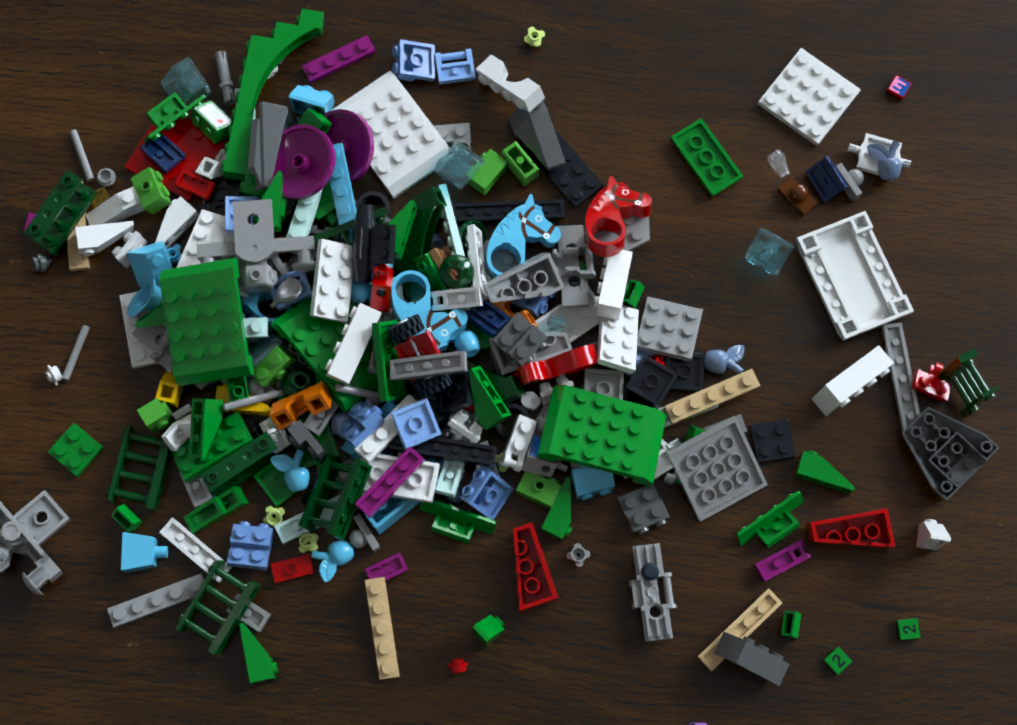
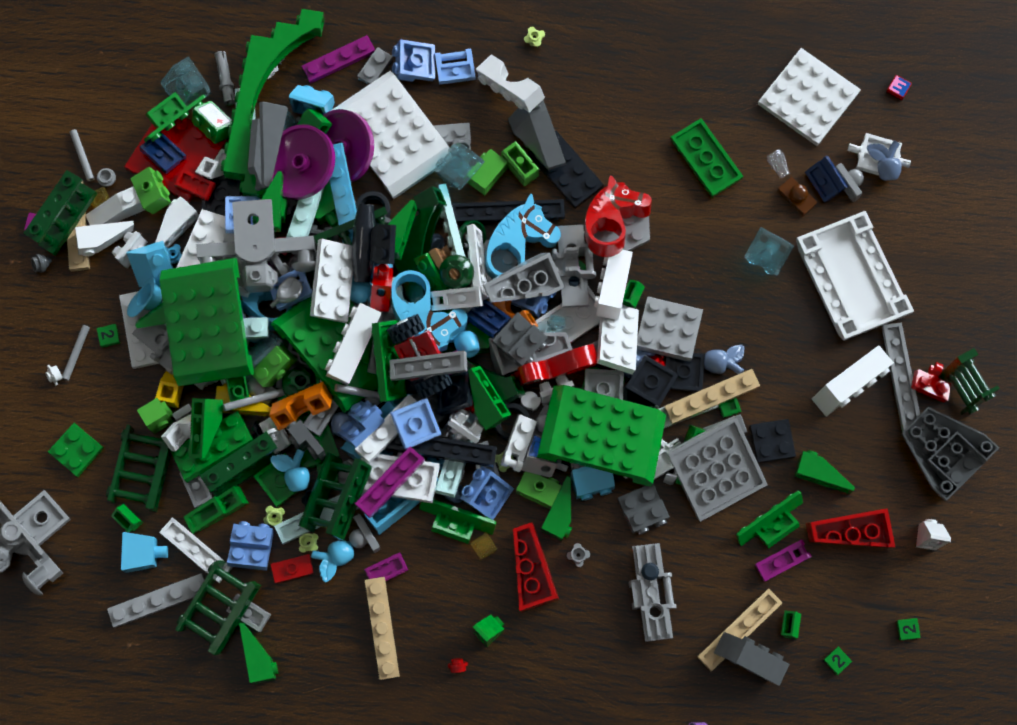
(108, 335): none -> green tile
(375, 66): none -> light grey plate
(483, 546): none -> clear yellow plate
(729, 408): none -> green tile

